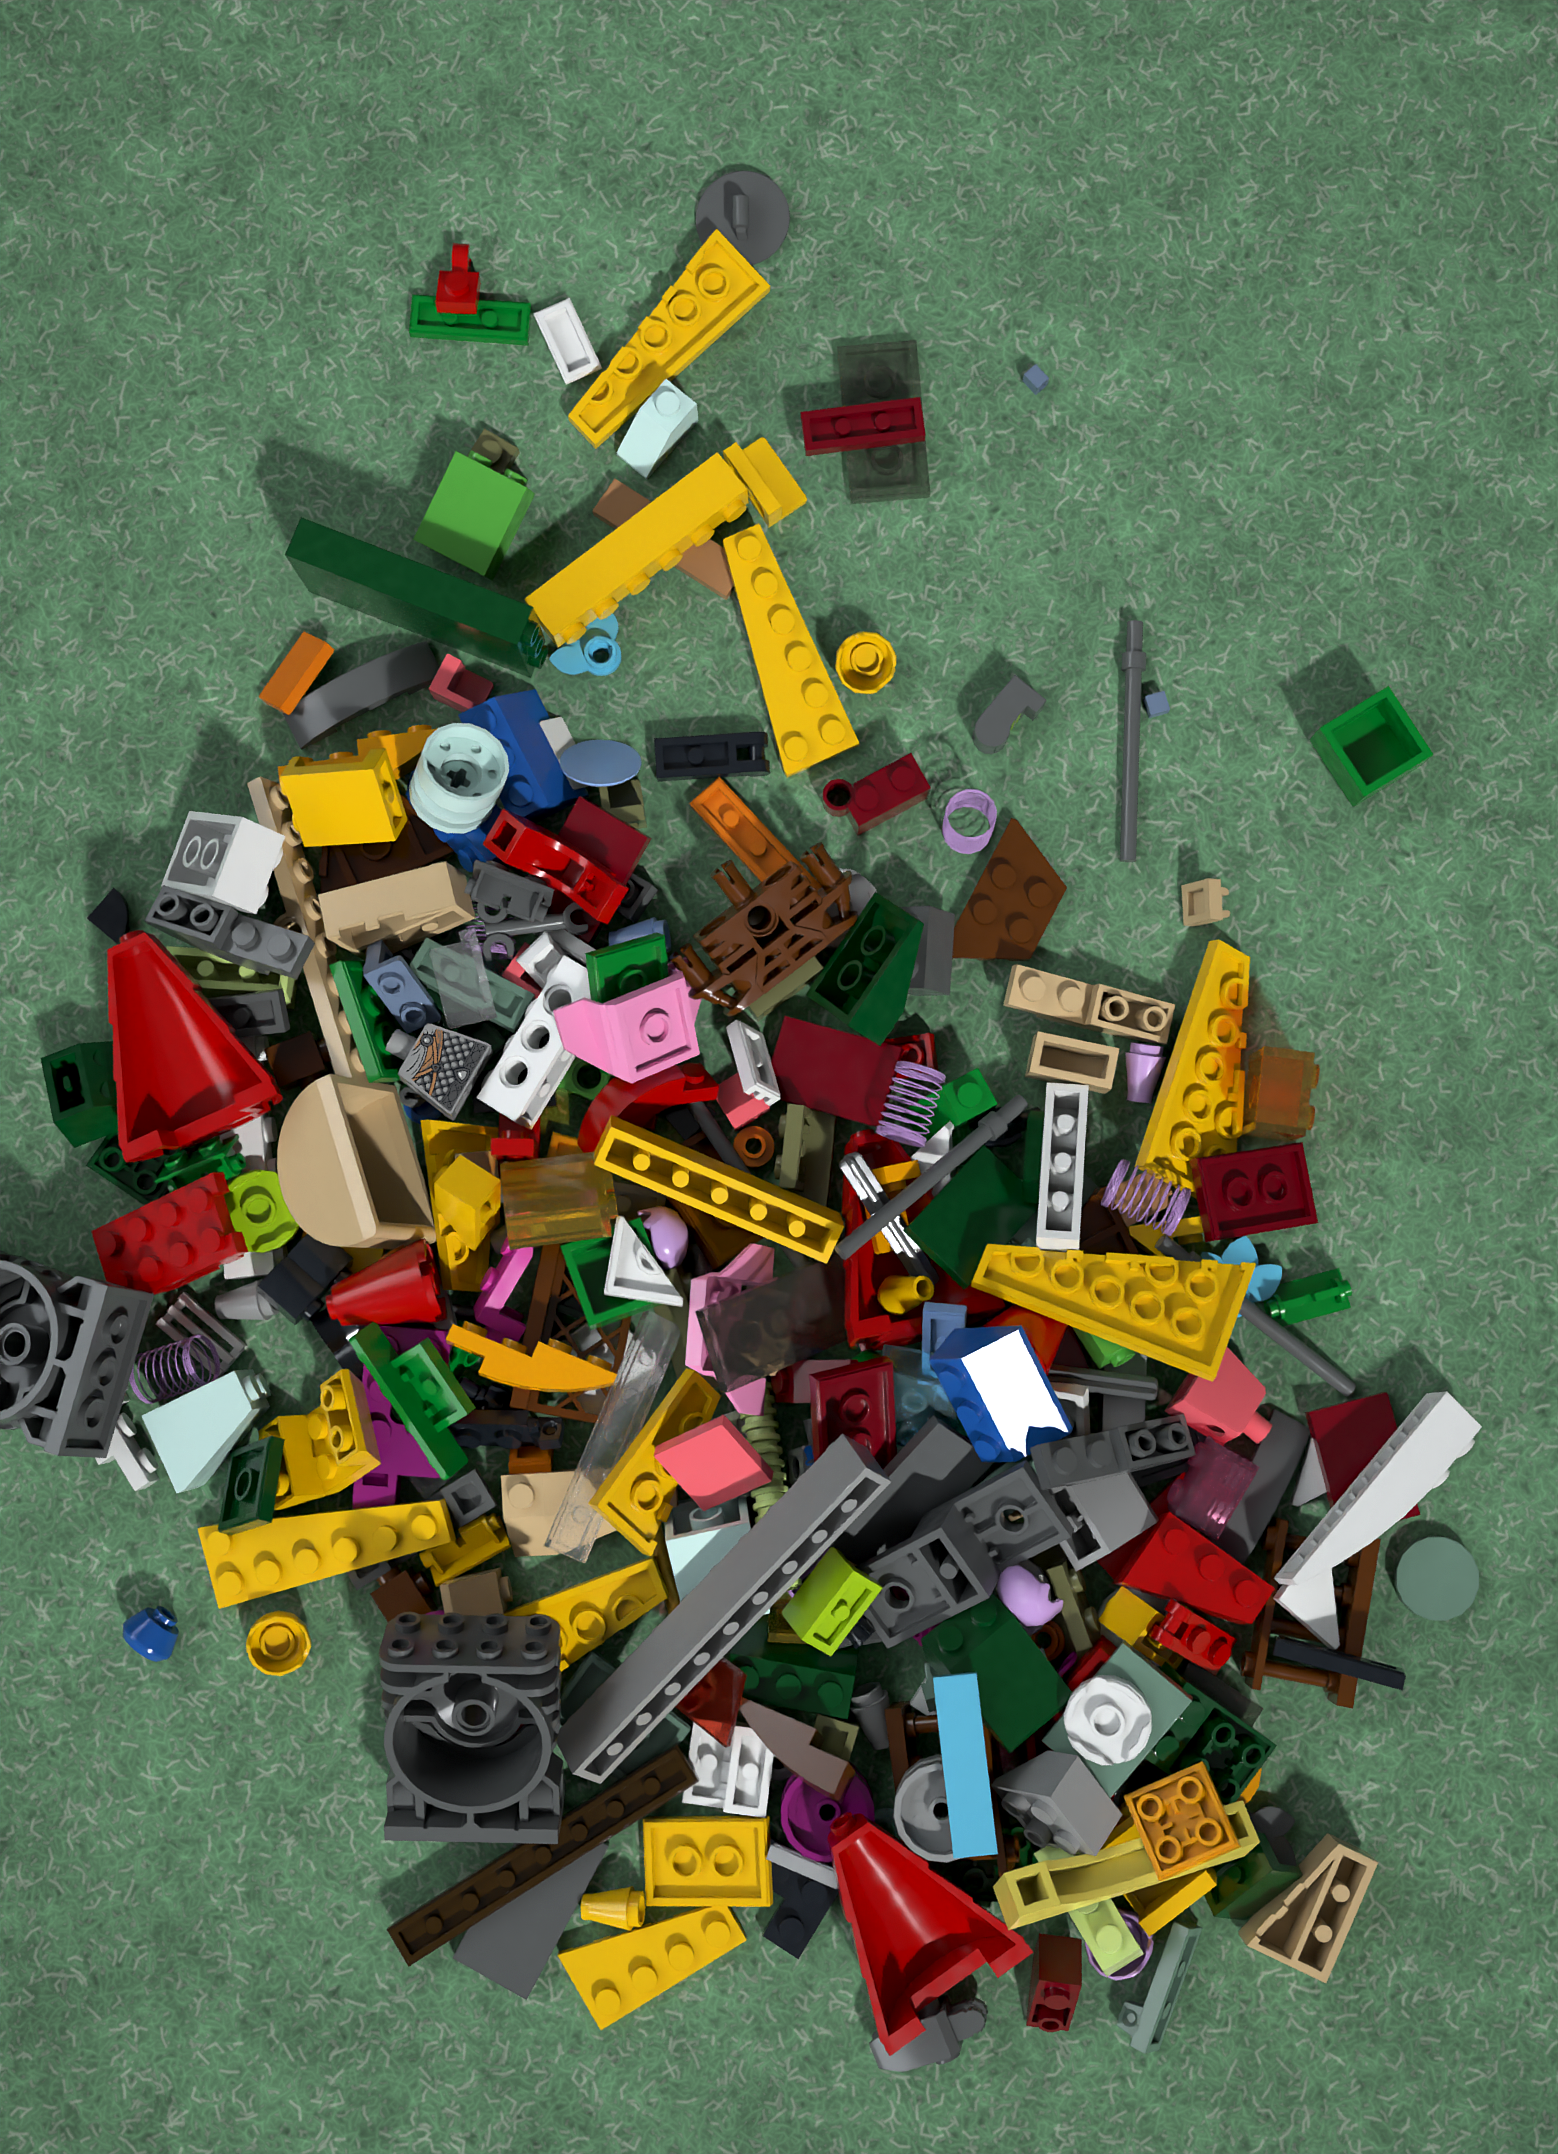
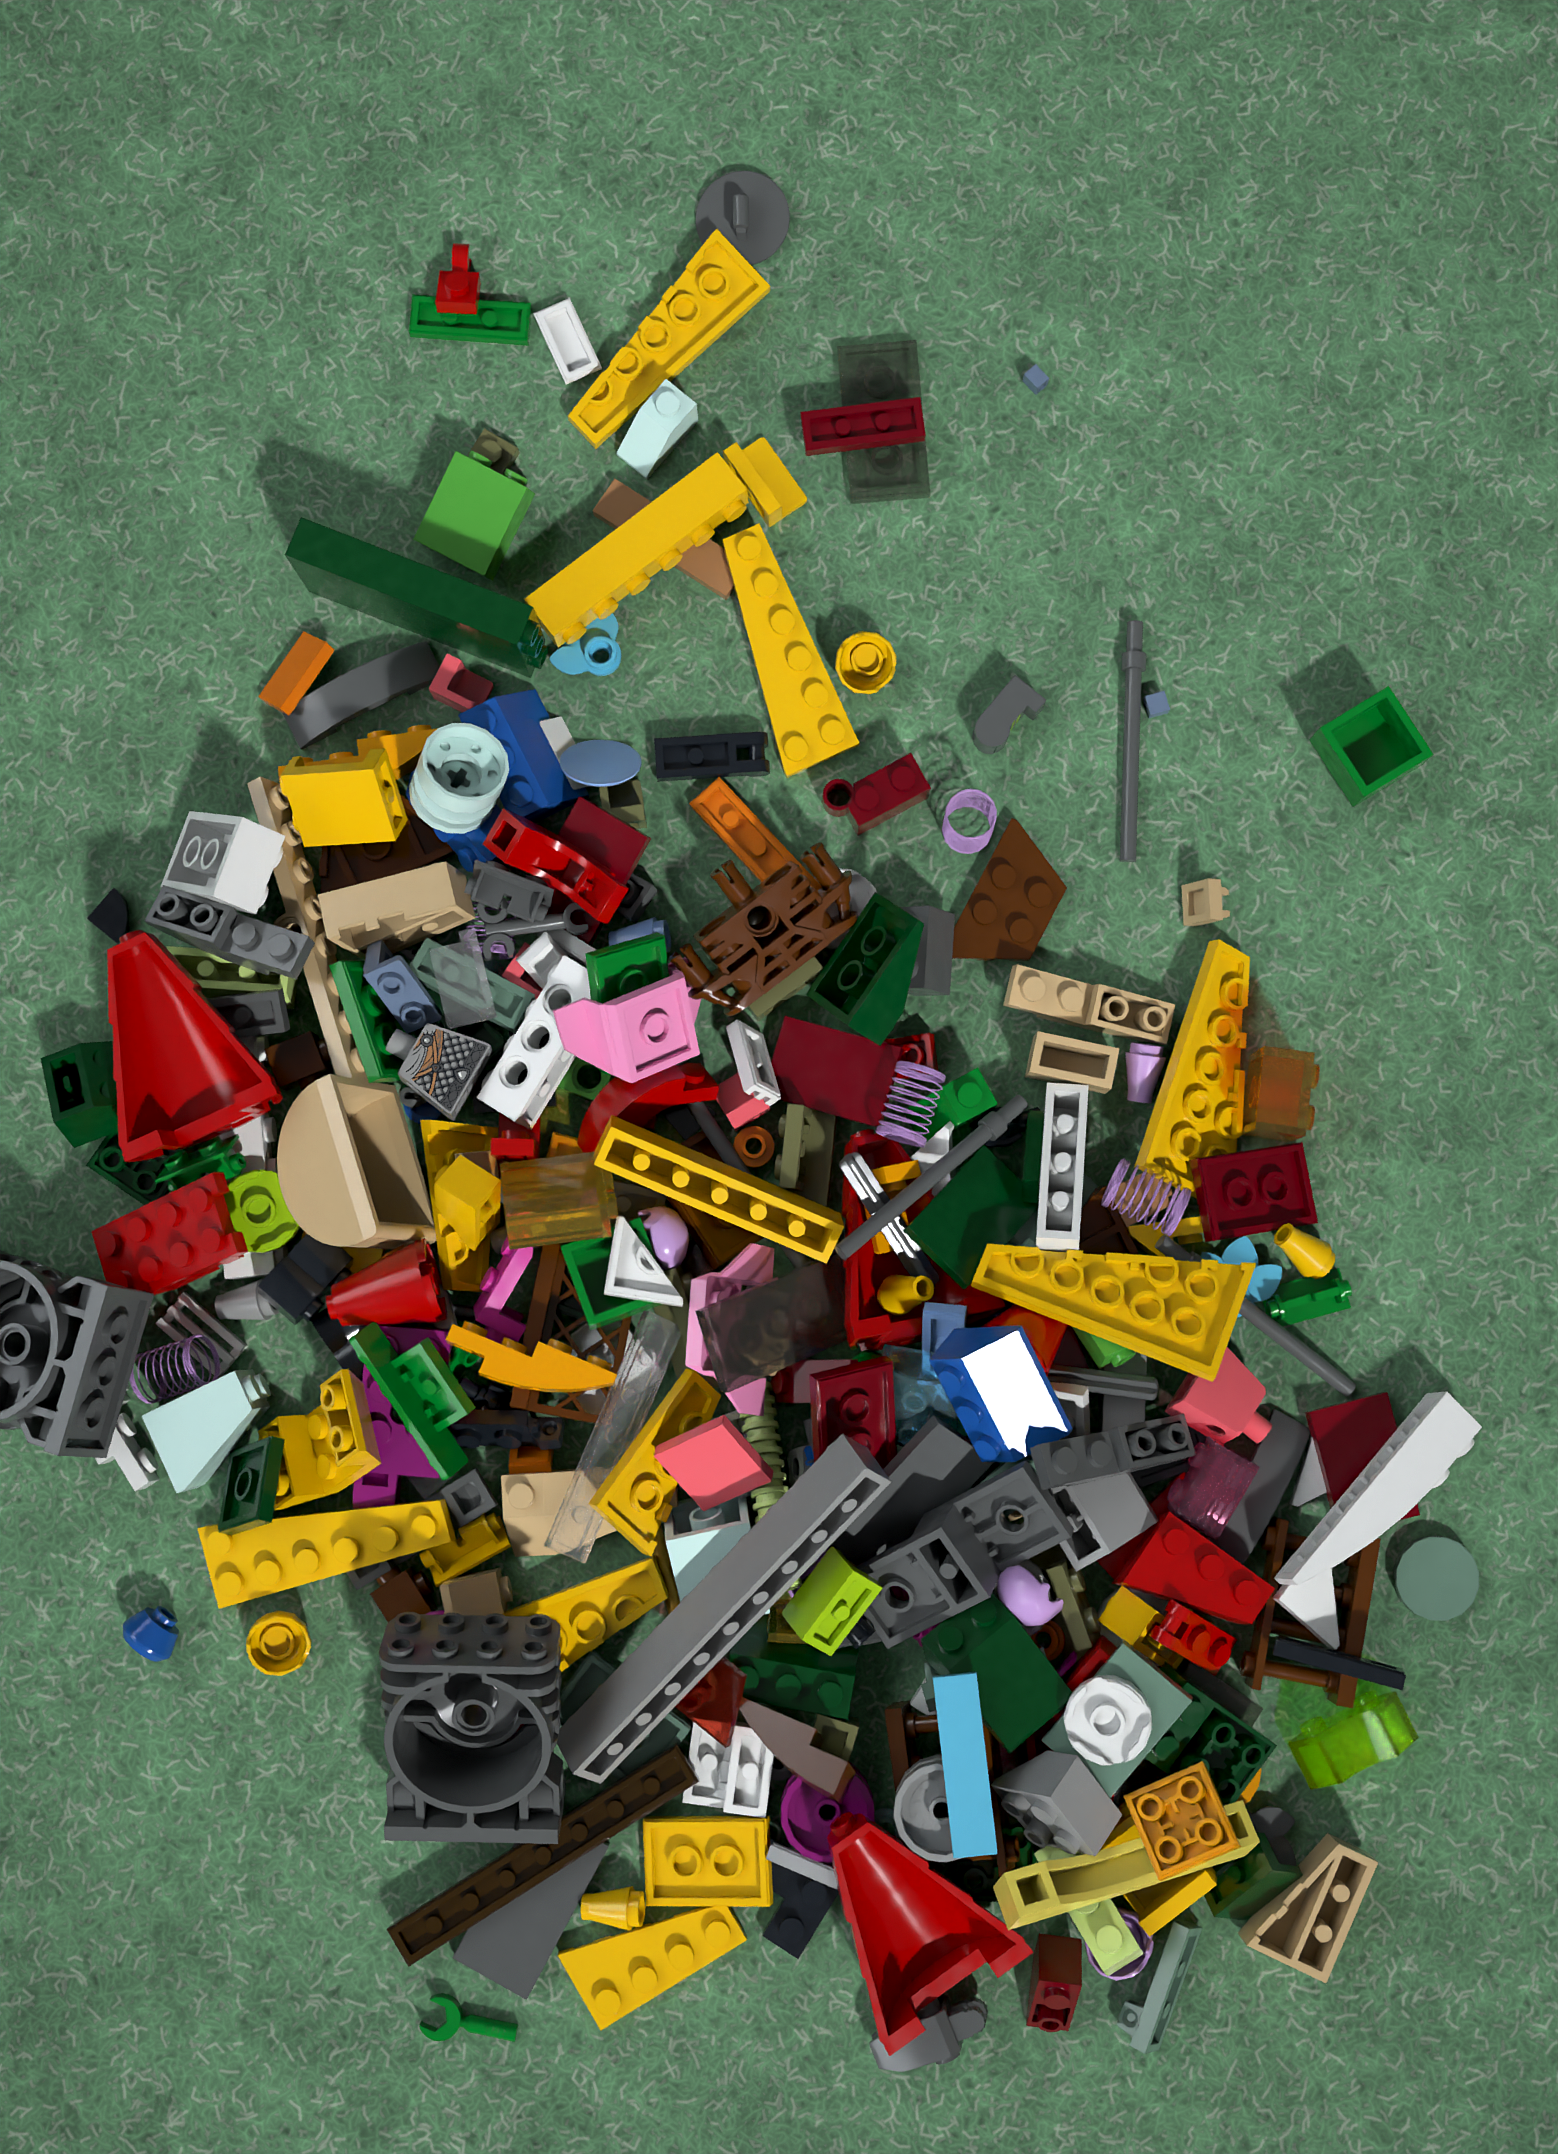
(471, 2023): none -> green piece
(868, 1708): light grey cone -> none
(1307, 1253): none -> yellow cone
(1352, 1739): none -> clear neon green brick

